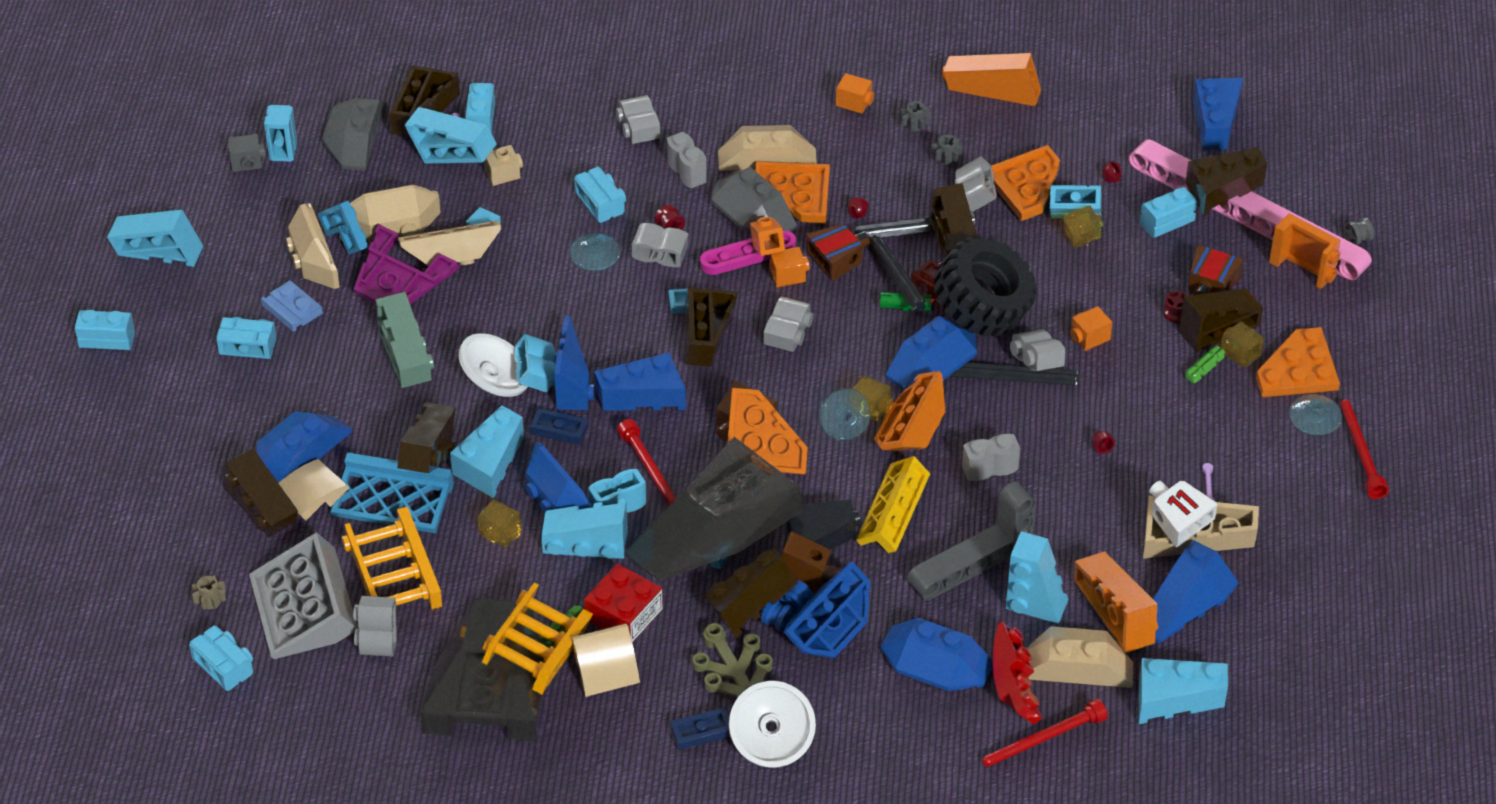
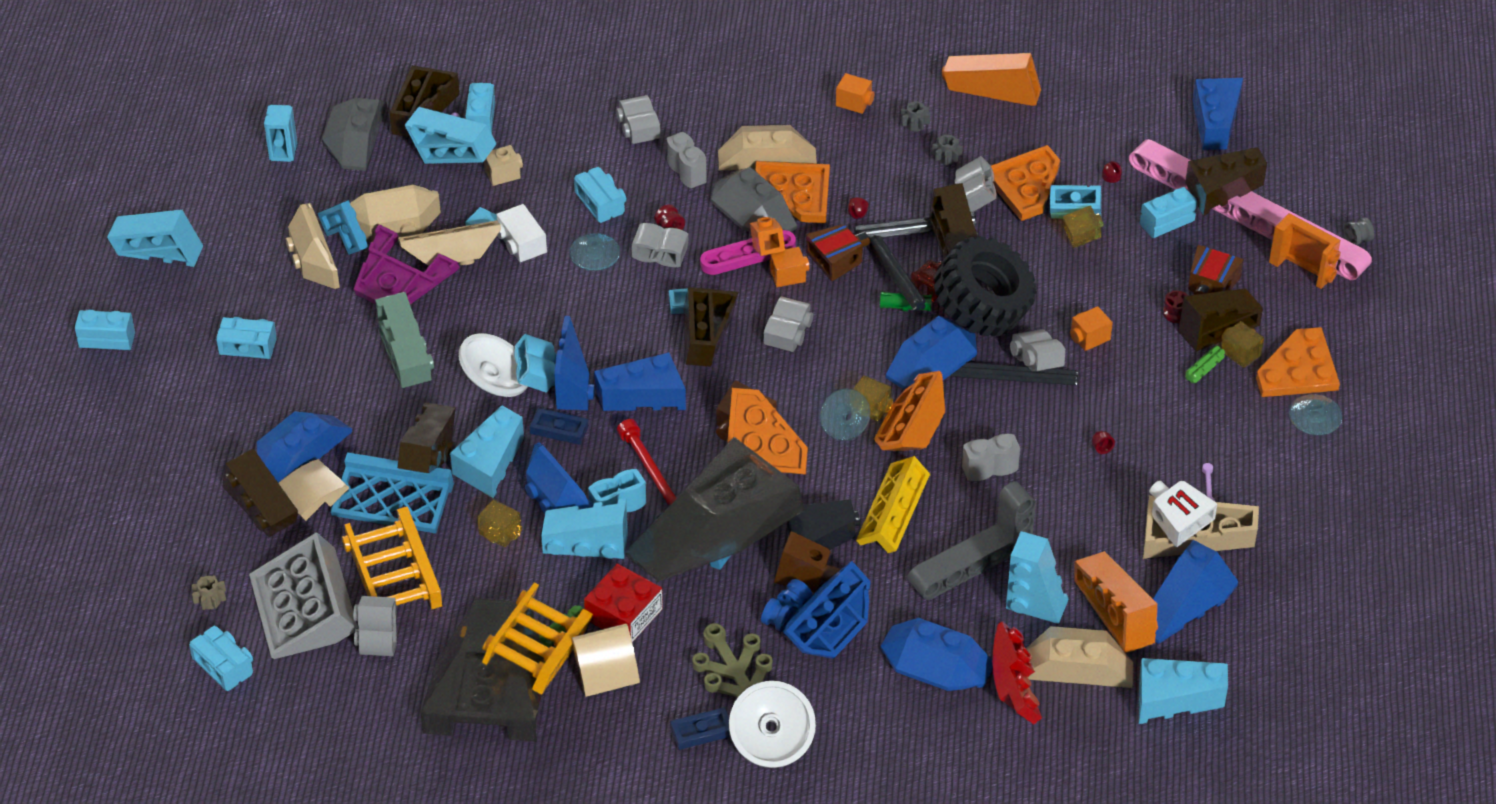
(245, 152): dark grey brick -> none
(291, 305): medium blue plate -> none
(521, 233): none -> white brick
(750, 590): dark brown wedge -> none
(1093, 712): red piece -> none
(1376, 484): red piece -> none

